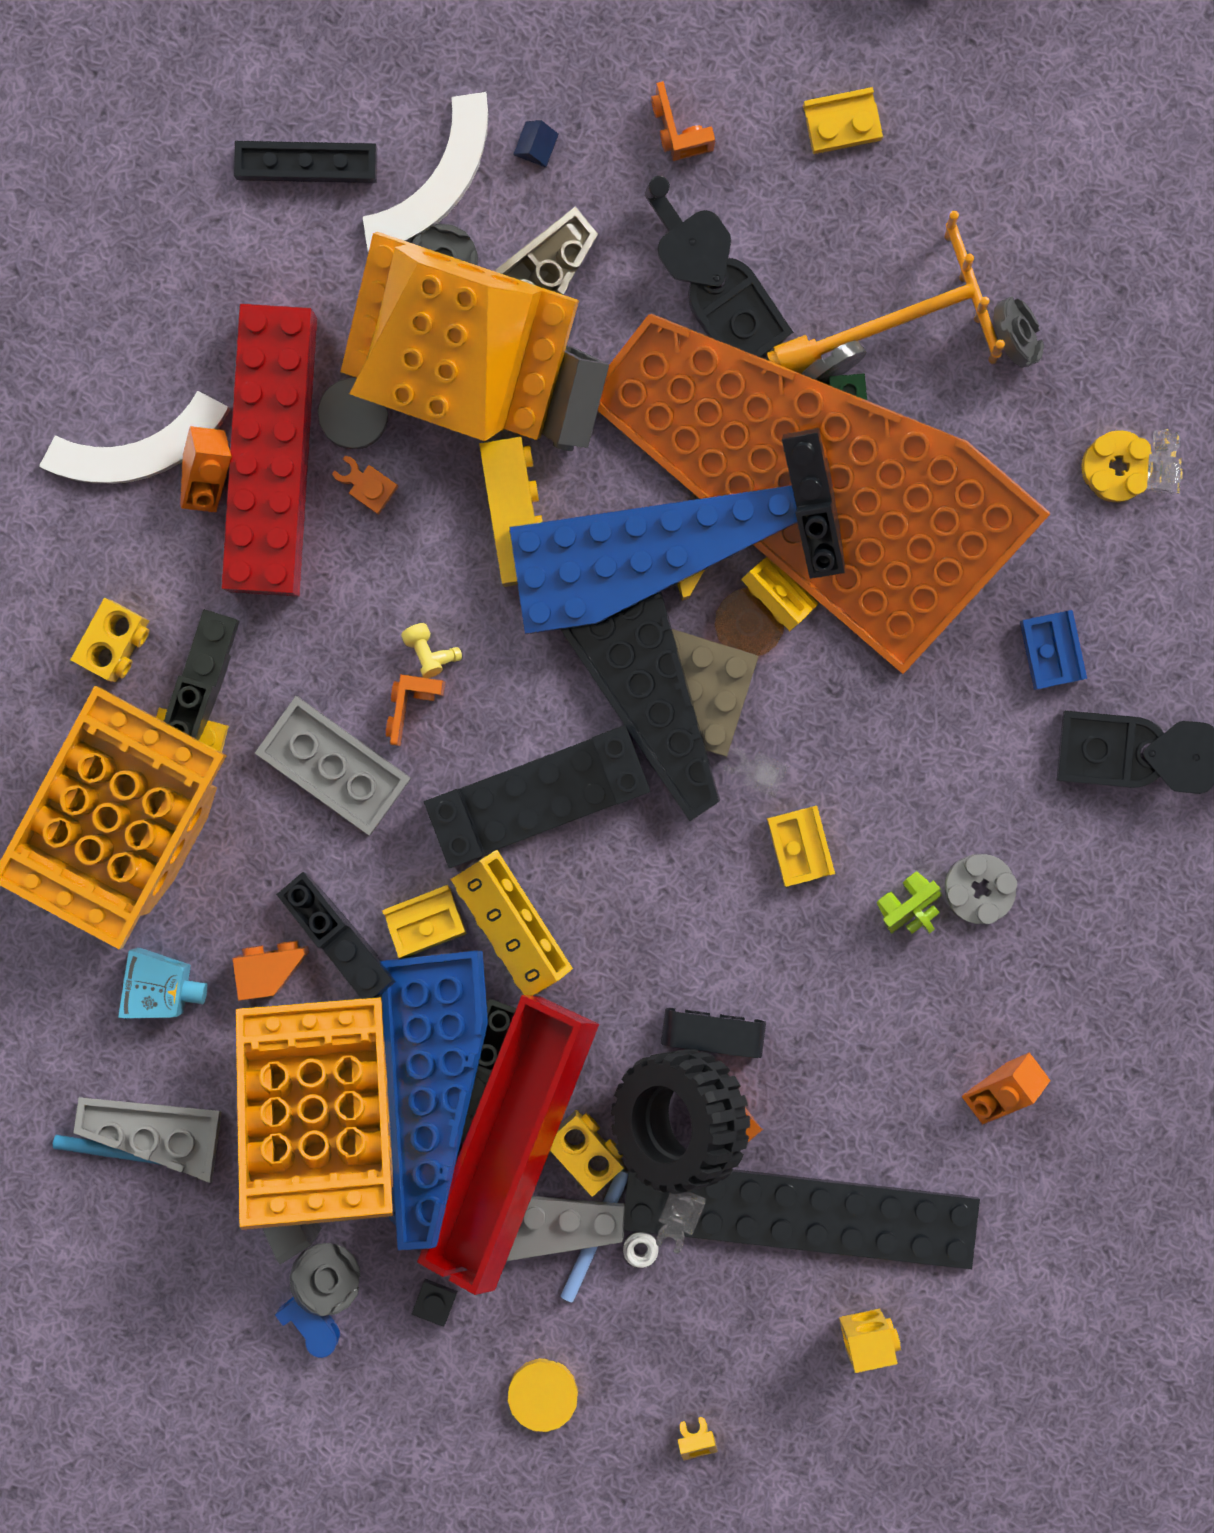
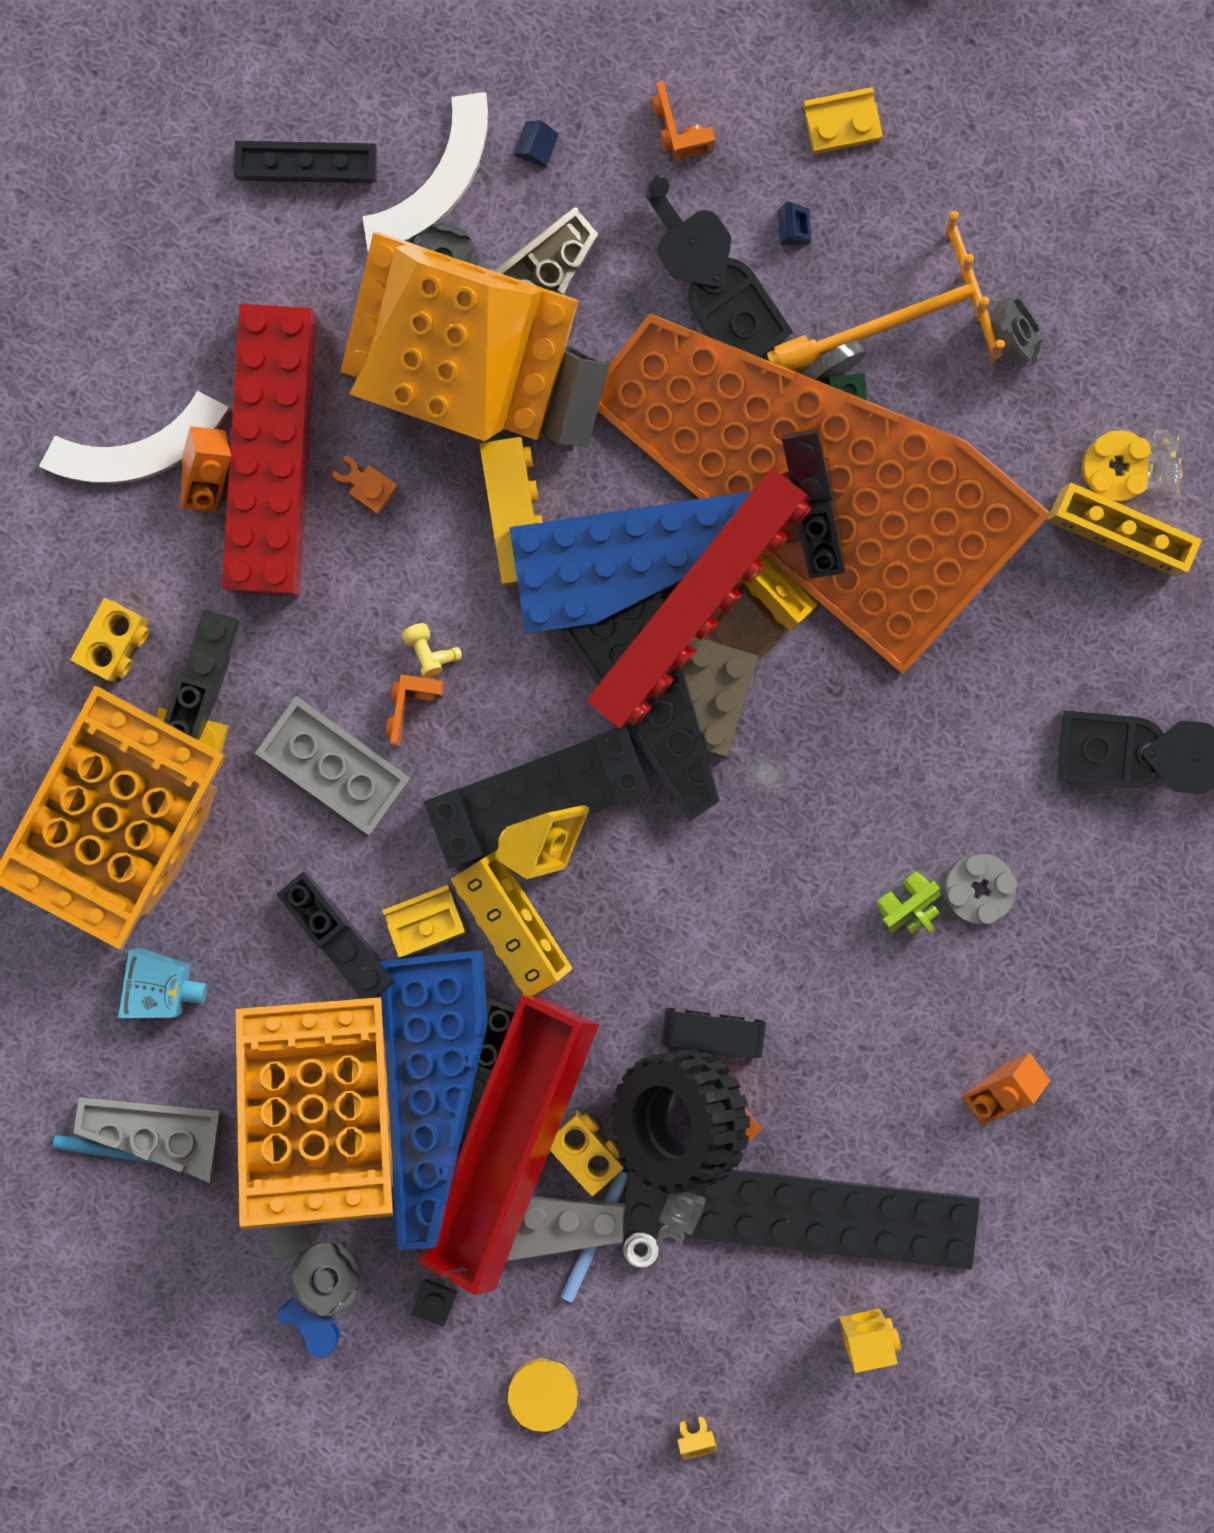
(266, 972): orange slope -> none
(350, 419): dark grey tile -> none
(542, 842): none -> yellow slope
(699, 599): none -> red brick
(794, 224): none -> dark blue slope
(800, 846): yellow plate -> none
(1053, 649): blue plate -> none
(1124, 530): none -> yellow brick

